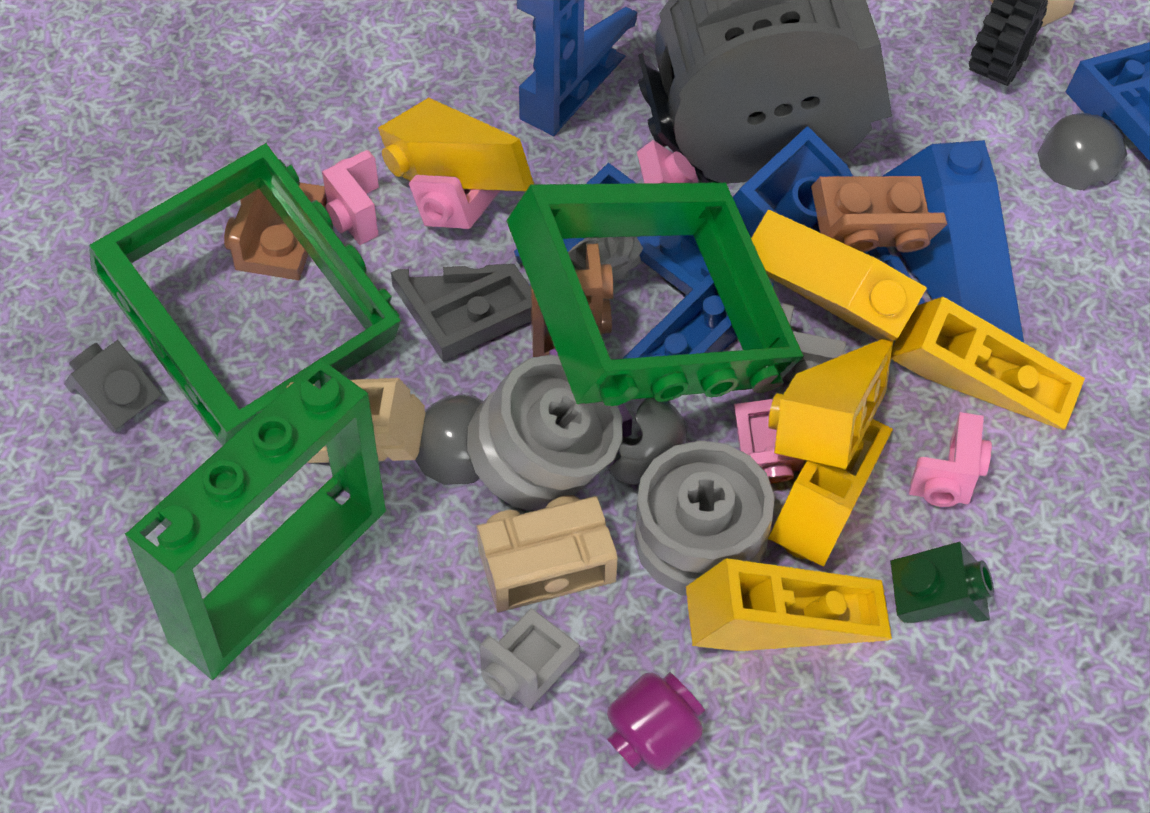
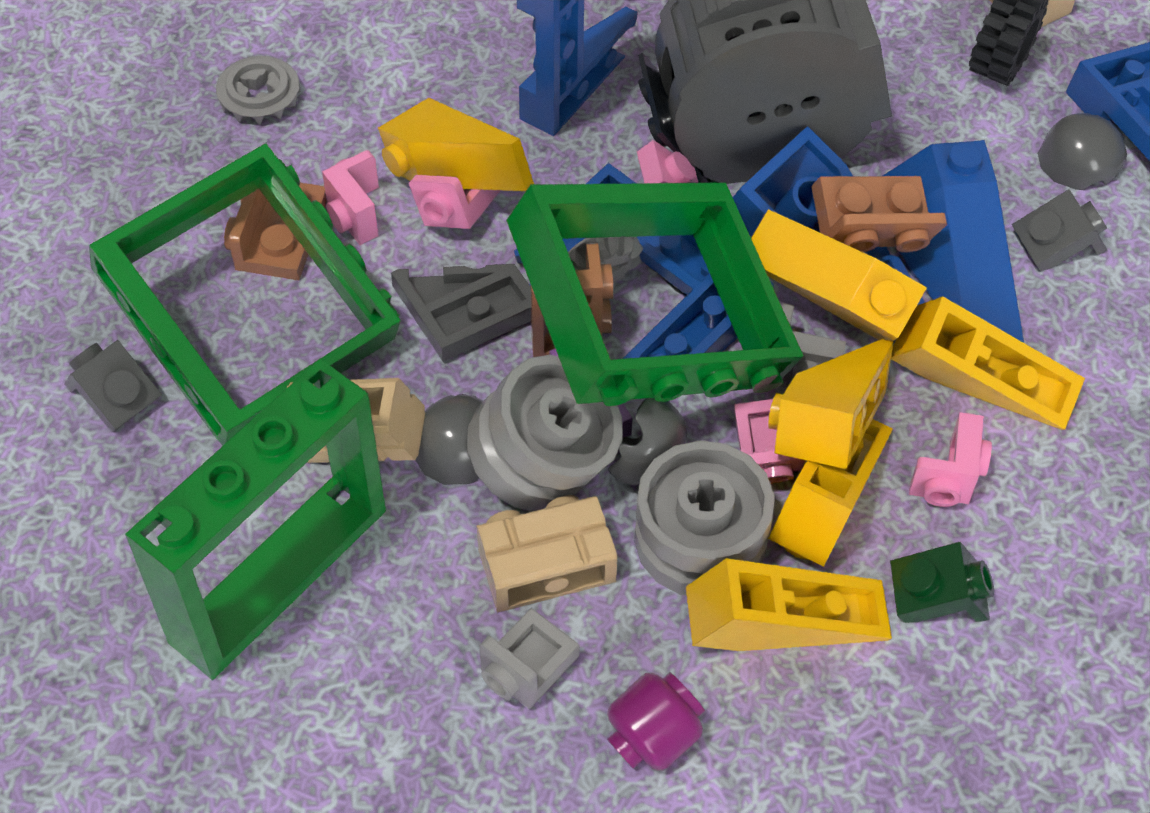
(252, 73): none -> light grey gear
(1060, 230): none -> dark grey bracket

